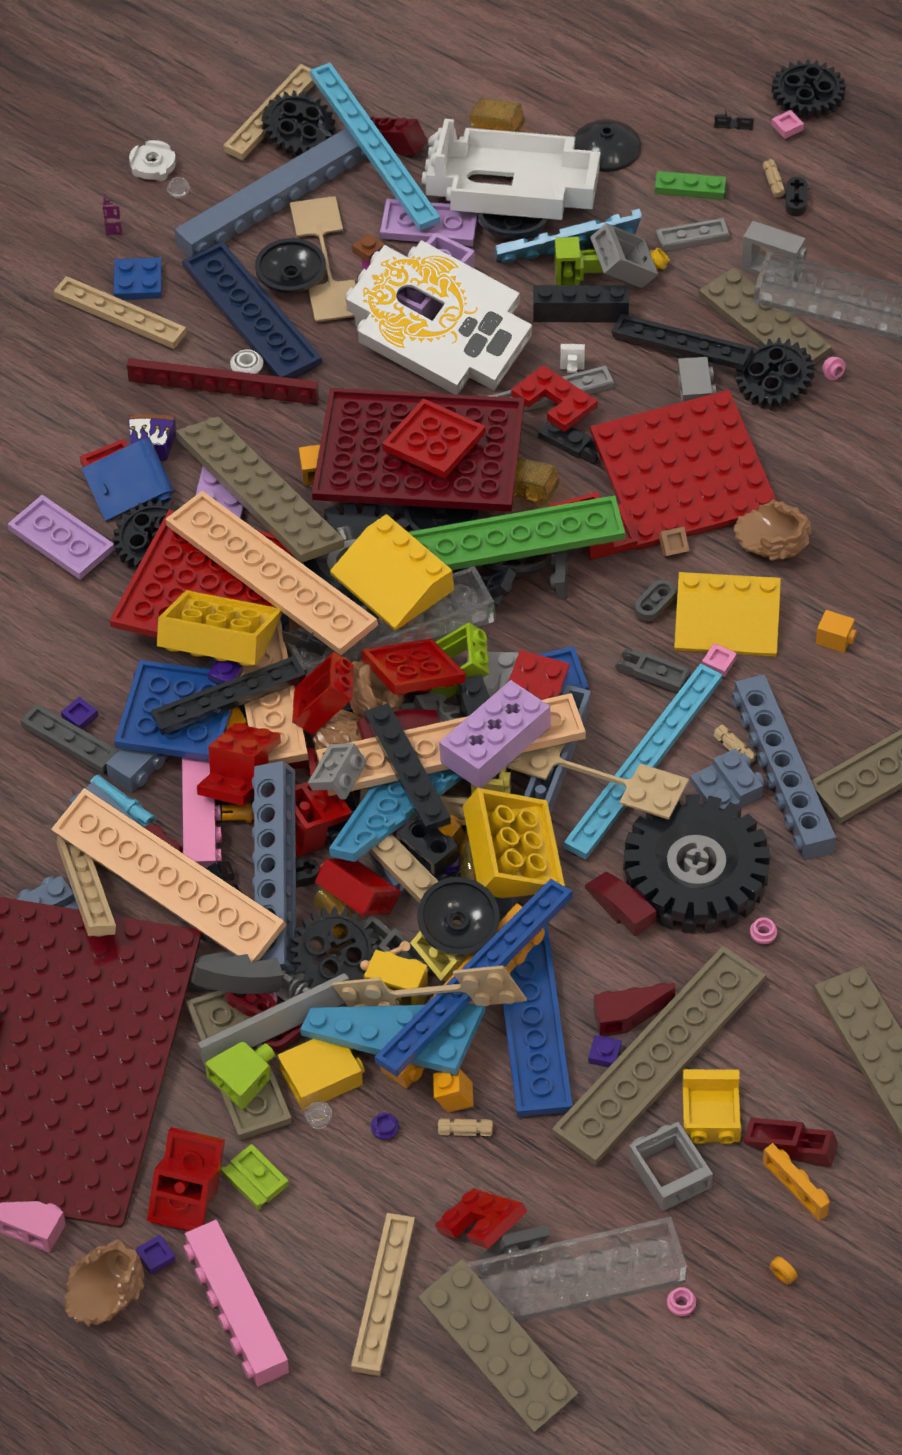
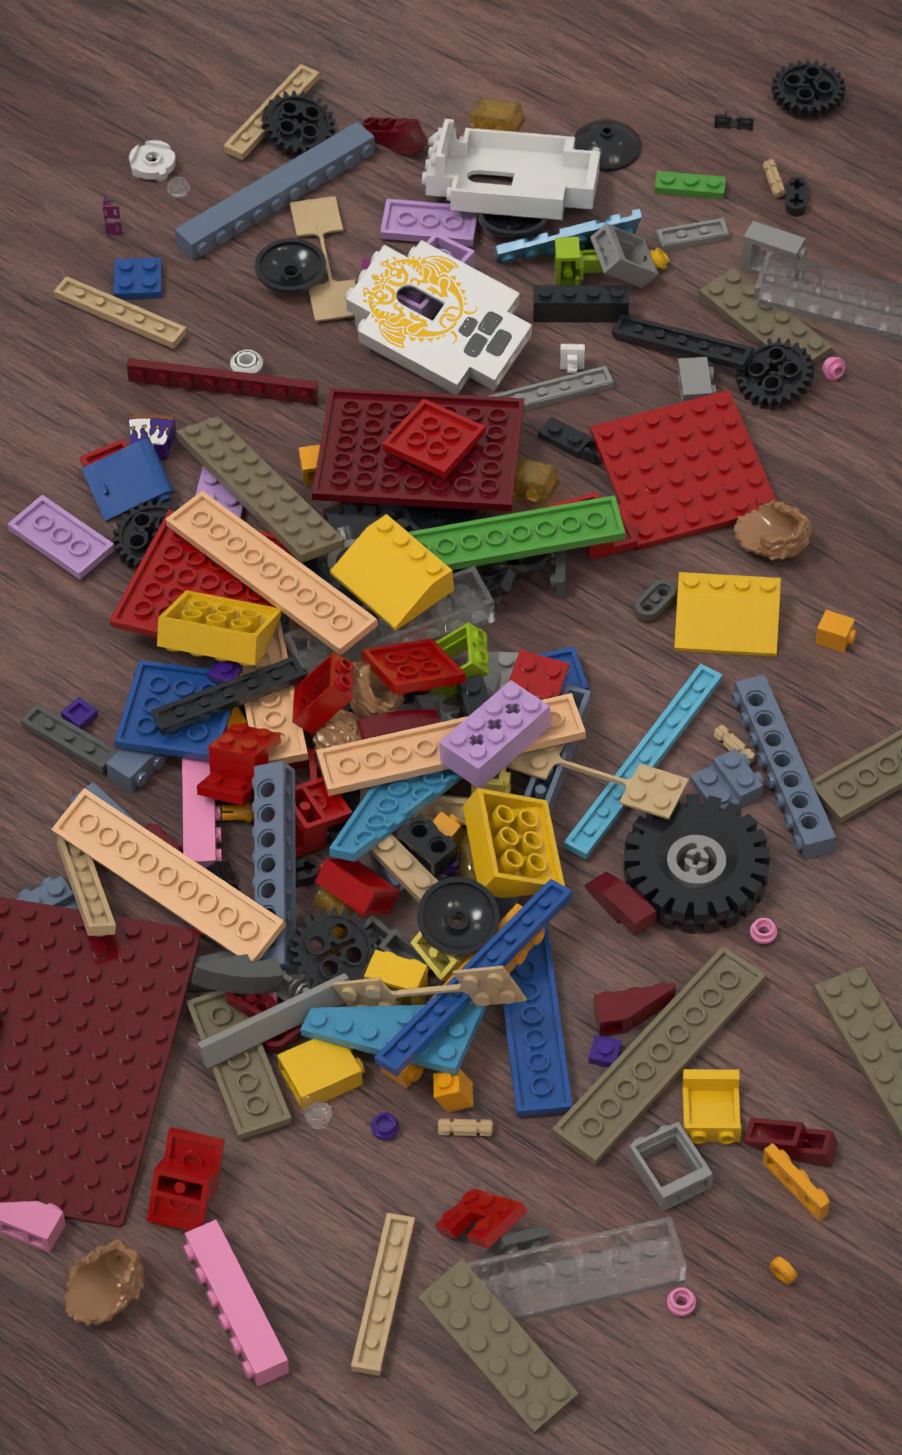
(130, 806): medium azure pin -> none
(155, 1254): dark purple plate -> none
(240, 1072): lime torso -> none
(251, 311): dark blue plate -> none
(255, 1177): lime plate -> none
(313, 645): black piece -> none
(338, 769): light grey bracket -> none
(366, 247): dark orange plate -> none
(375, 146): medium azure plate -> none
(404, 947): light nougat hinge -> none
(407, 767): black plate -> none
(571, 401): red plate -> none
(653, 669): dark grey hinge -> none
(673, 541): medium nougat plate -> none
(719, 659): bright pink plate -> none
(787, 124): bright pink plate -> none

